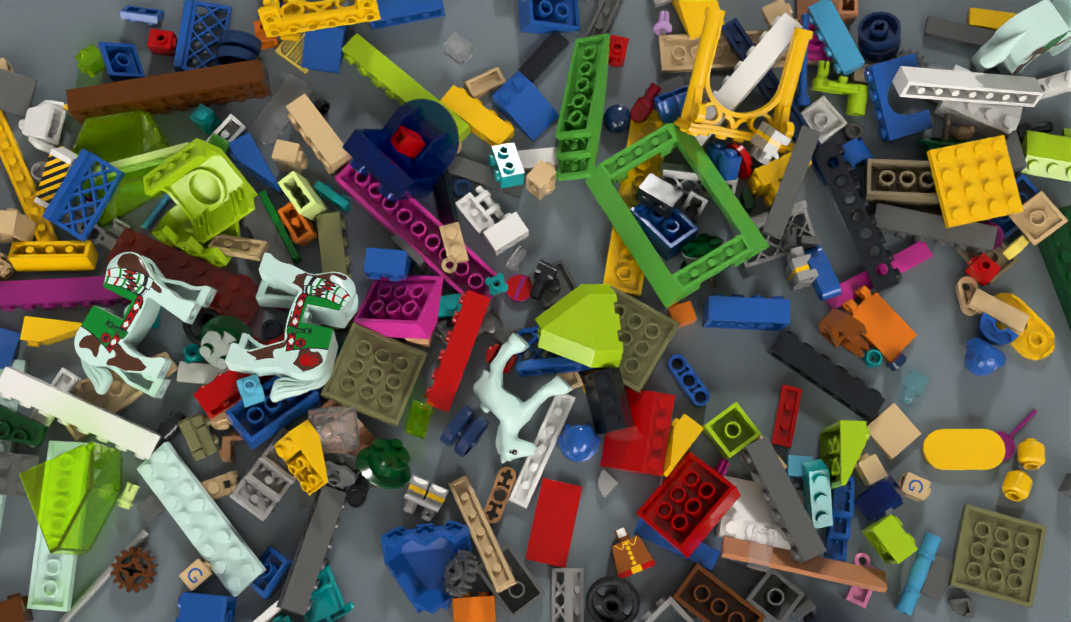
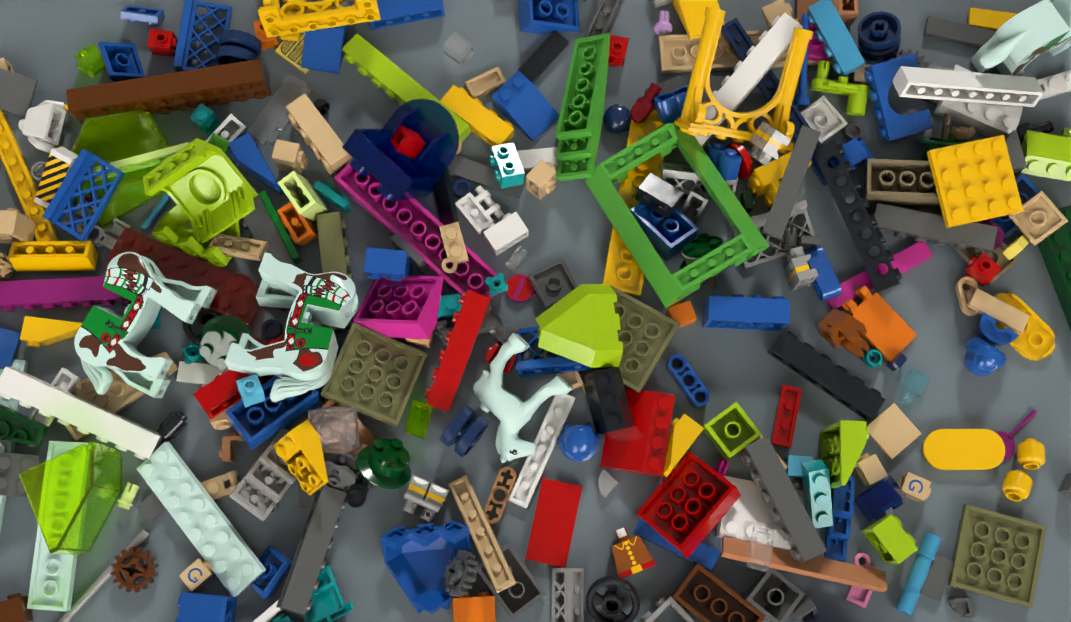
(198, 435): olive brick -> none
(544, 274): black pin -> none

